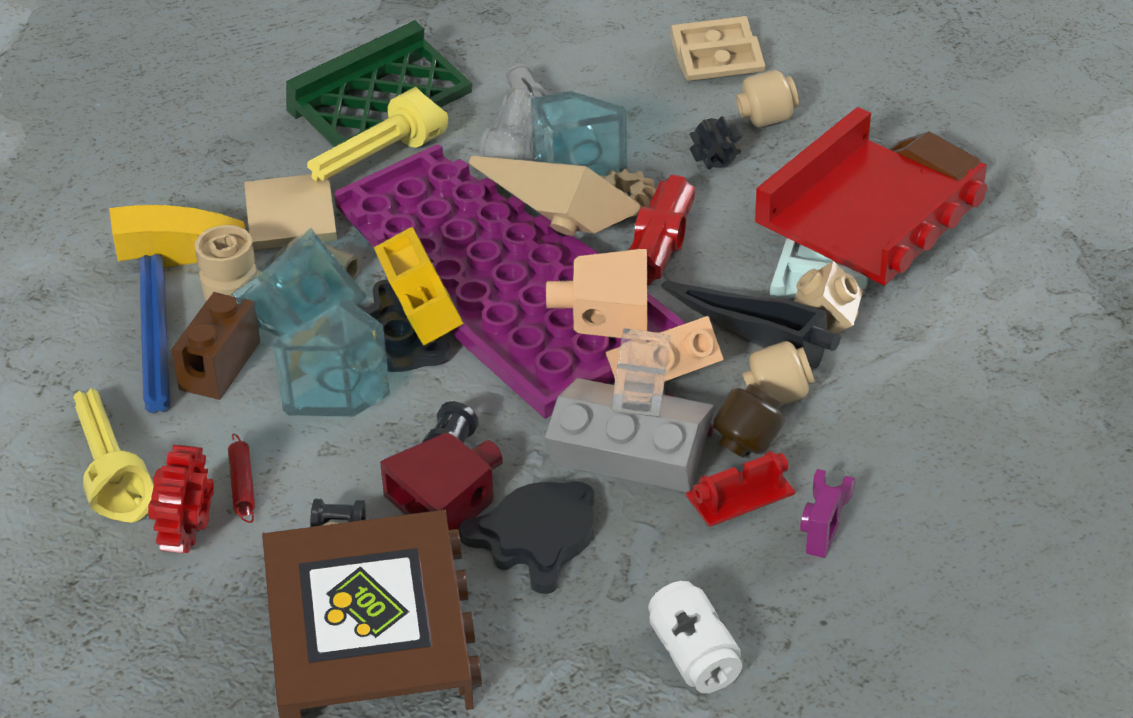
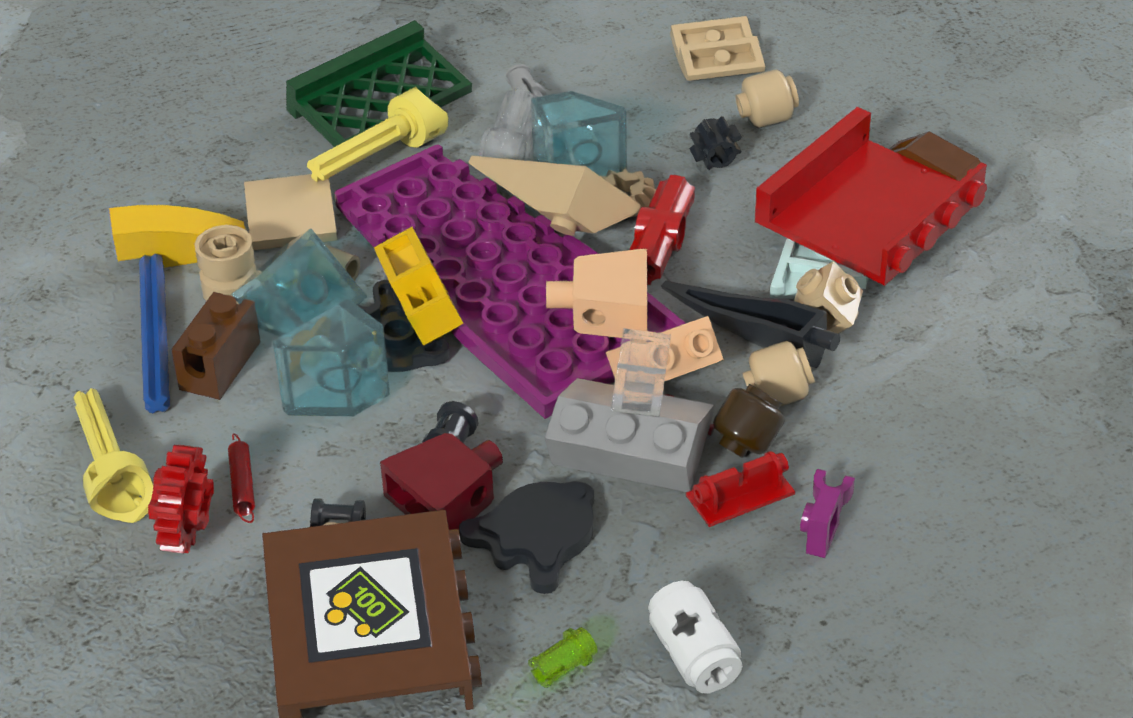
(562, 657): none -> clear neon green pin

